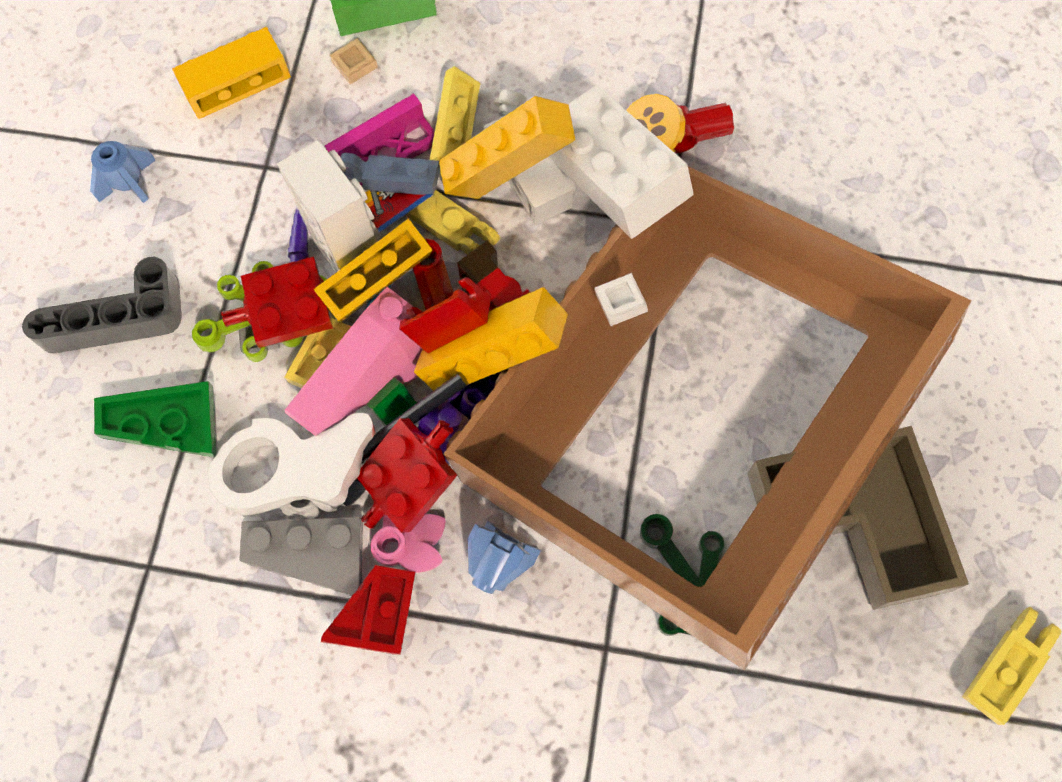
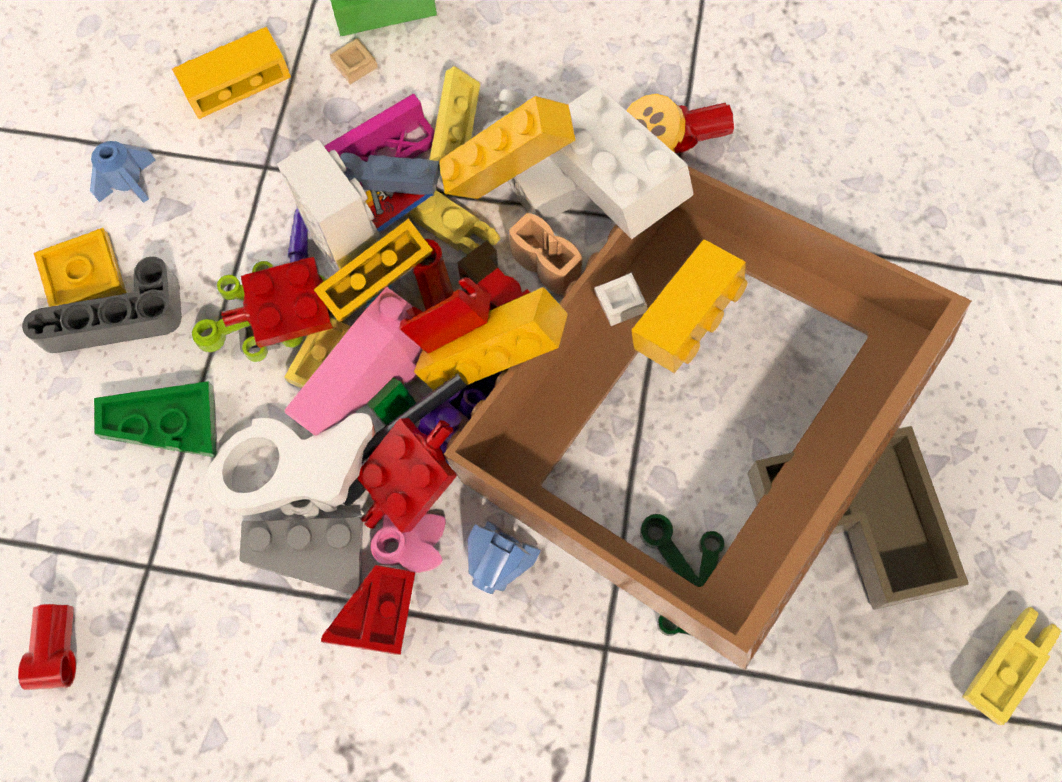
(49, 657): none -> red piece
(80, 269): none -> yellow tile
(547, 255): none -> light nougat brick
(690, 306): none -> yellow brick

